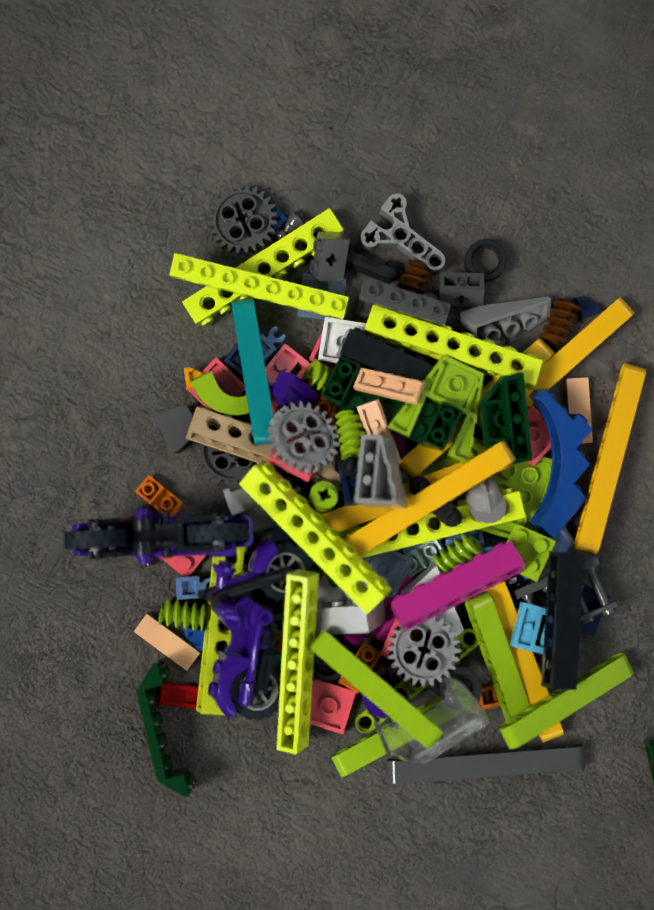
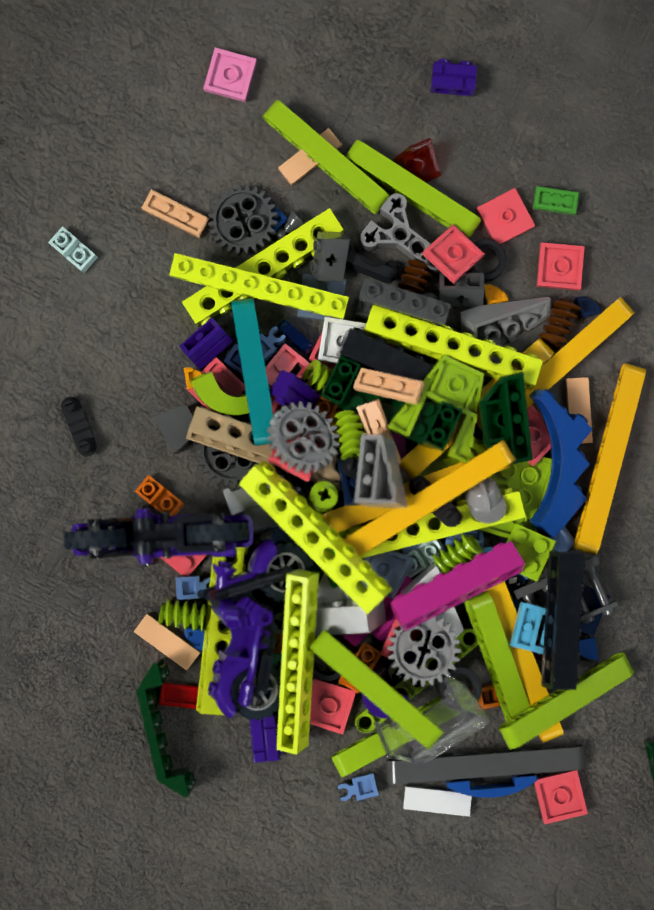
(73, 249): none -> light aqua slope
(78, 426): none -> black piece
(175, 214): none -> light nougat tile
(206, 343): none -> dark purple brick
(230, 75): none -> bright pink plate
(265, 739): none -> dark purple brick
(295, 336): none -> clear blue beam
(300, 164): none -> light nougat tile
(326, 156): none -> lime beam
(363, 786): none -> medium blue plate
(412, 188): none -> lime beam
(420, 160): none -> clear red slope
(436, 801): none -> white tile
(453, 78): none -> dark purple brick
(453, 254): none -> coral plate
(494, 294): none -> light orange tile
(505, 217): none -> coral plate
(518, 783): none -> blue slope
(555, 200): none -> bright green plate
(560, 266): none -> coral plate
(560, 796): none -> coral plate
(588, 648): none -> blue tile

